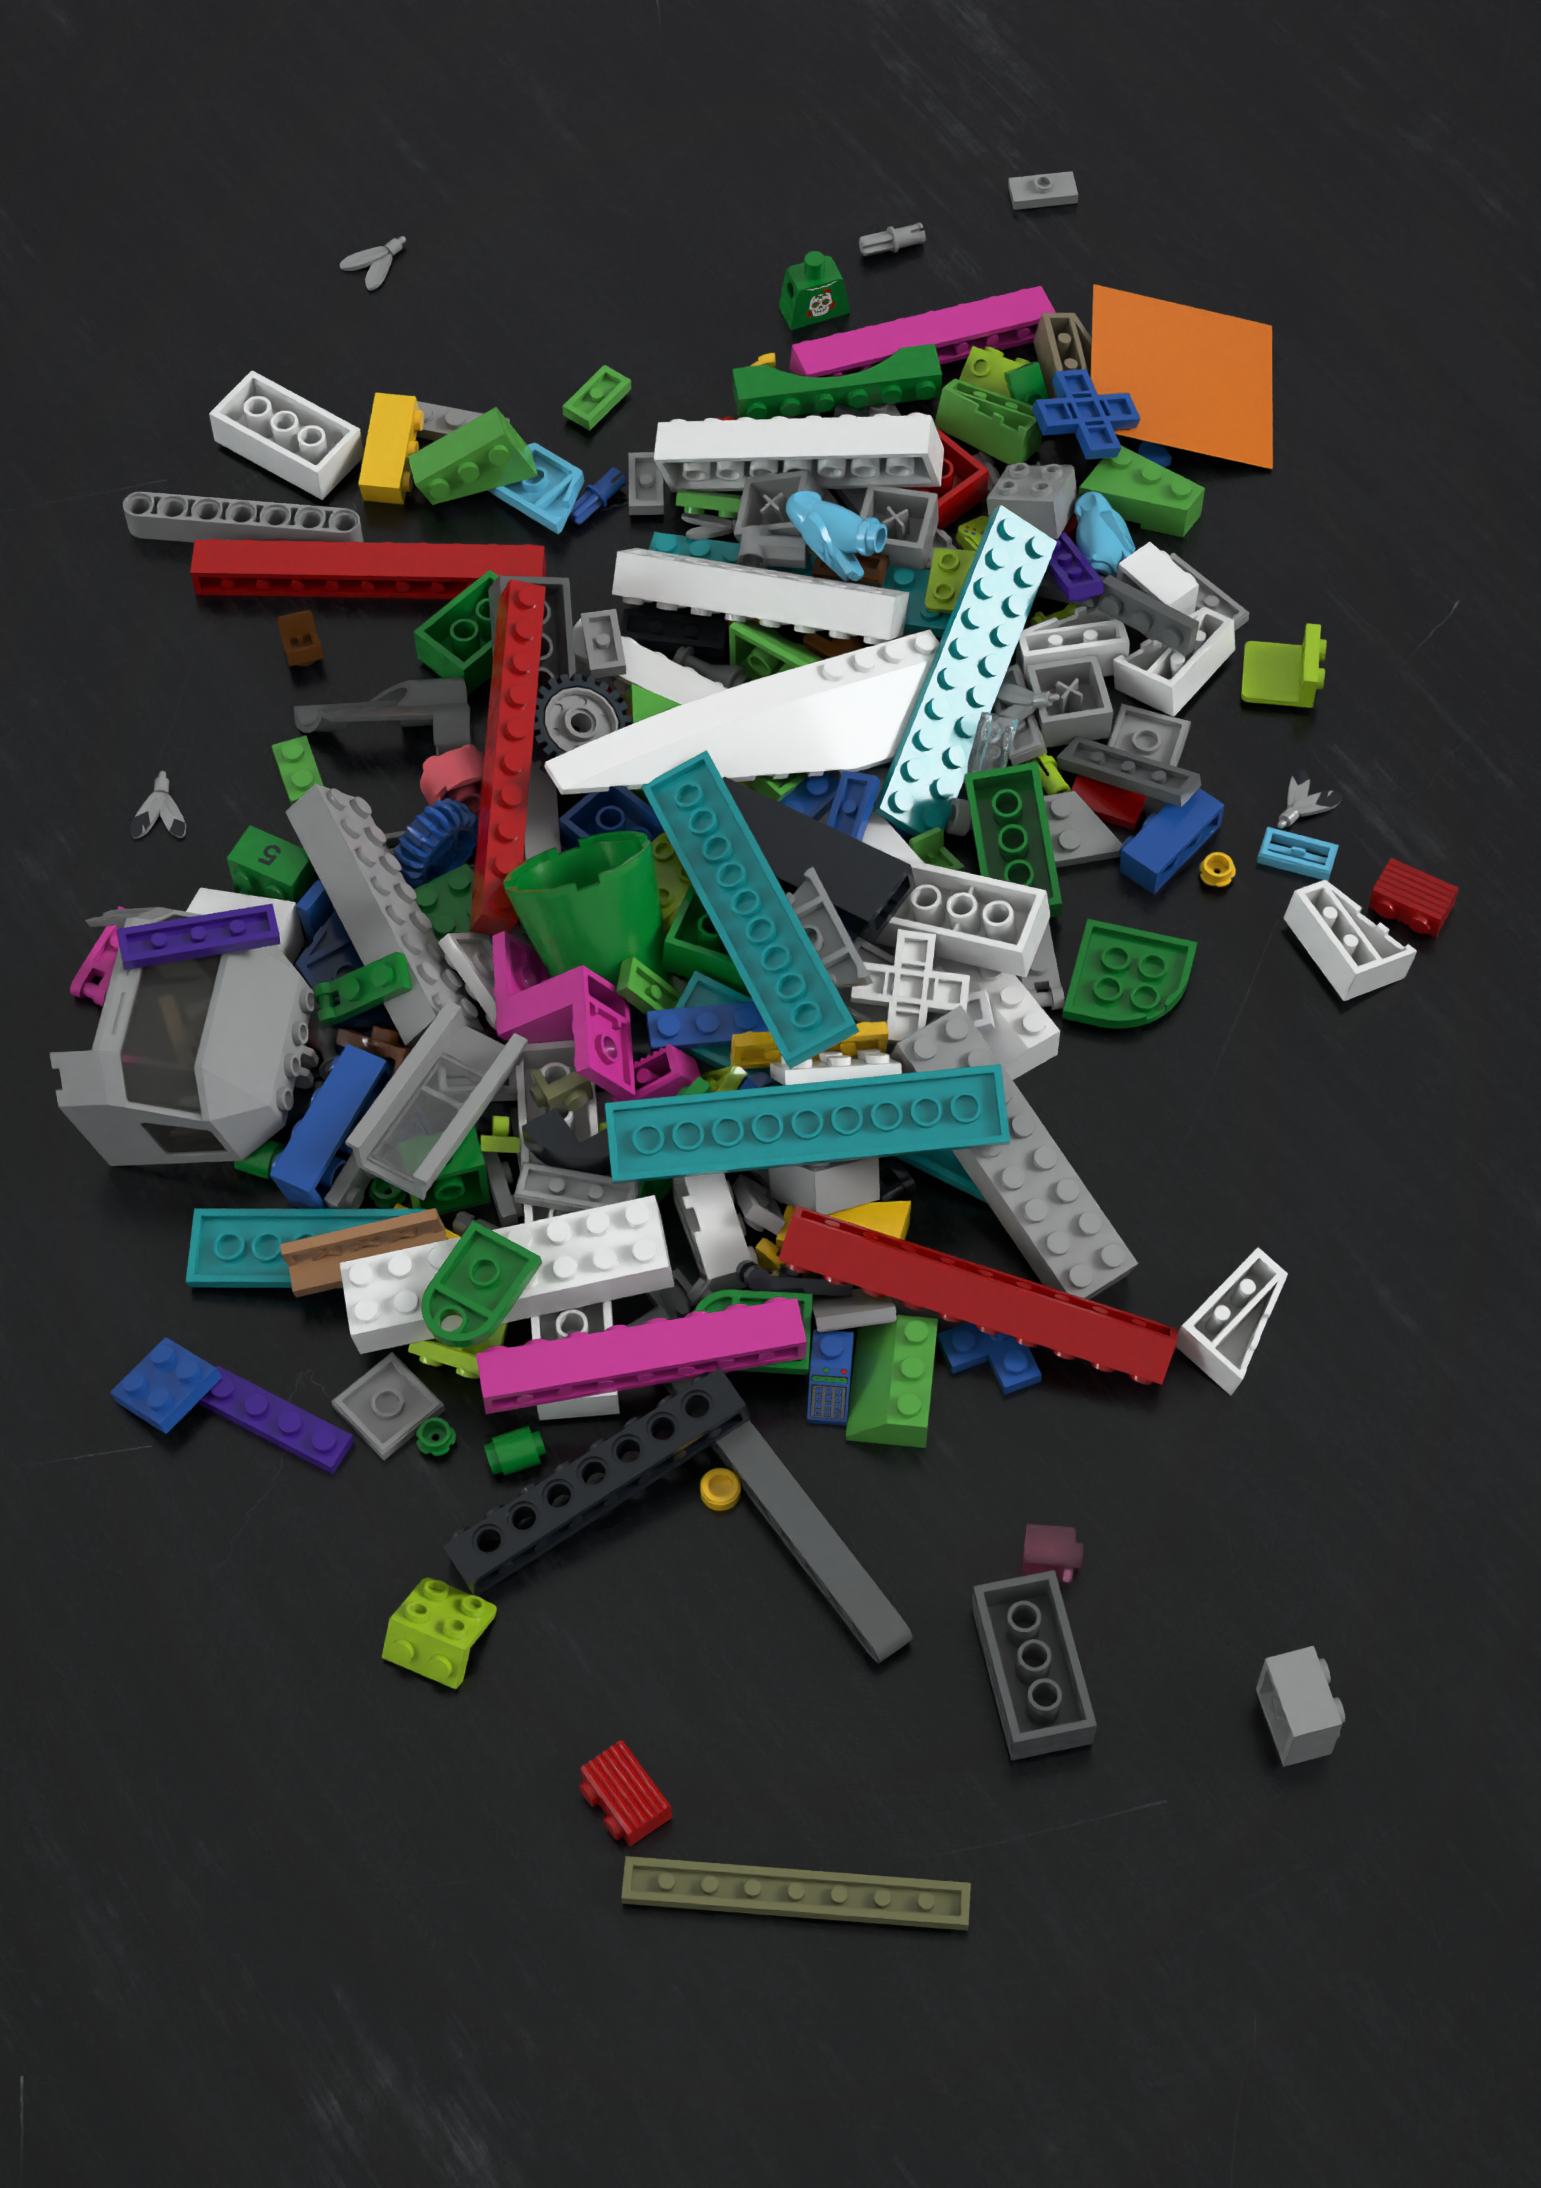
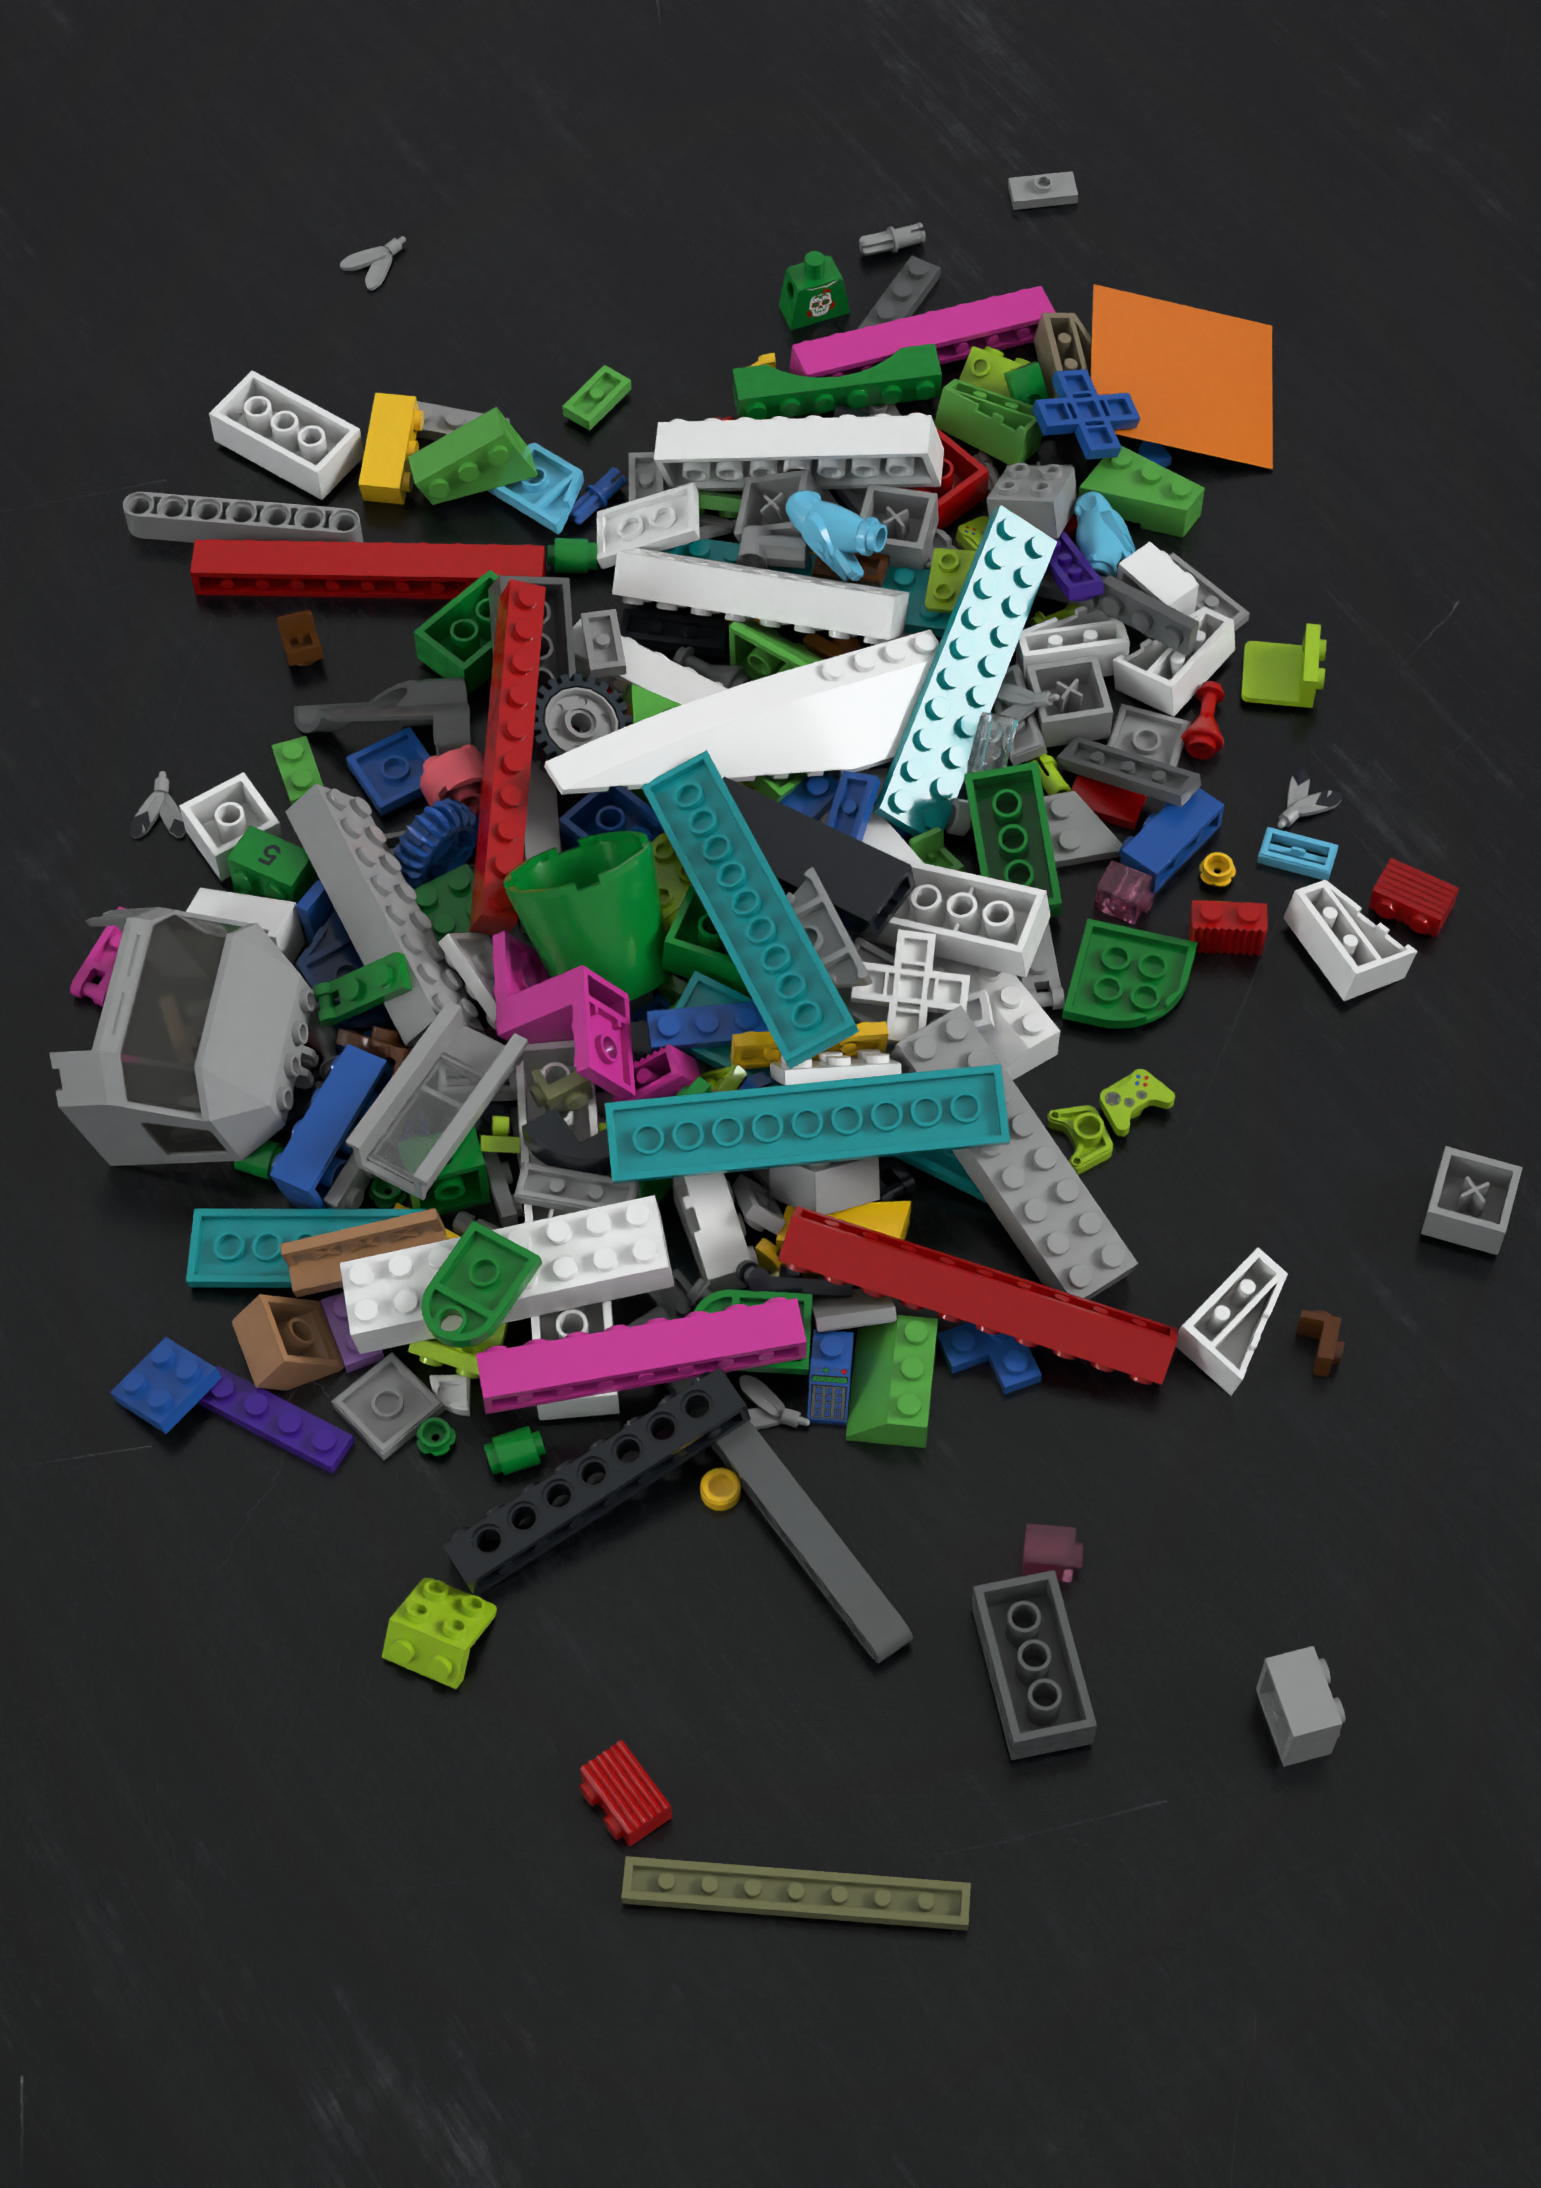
(198, 936): dark purple plate -> none
(221, 818): none -> white brick
(286, 1342): none -> medium nougat slope
(336, 1315): none -> medium lavender plate
(390, 770): none -> blue plate
(453, 1392): none -> white tile
(572, 555): none -> green brick
(645, 988): bright green plate -> none
(649, 523): none -> white plate
(769, 1409): none -> light grey piece
(904, 292): none -> dark grey plate
(1085, 1133): none -> lime piece
(1124, 892): none -> clear pink brick
(1132, 1095): none -> lime piece
(1203, 736): none -> red piece
(1228, 927): none -> red brick
(1325, 1327): none -> reddish brown bracket
(1471, 1200): none -> light grey brick

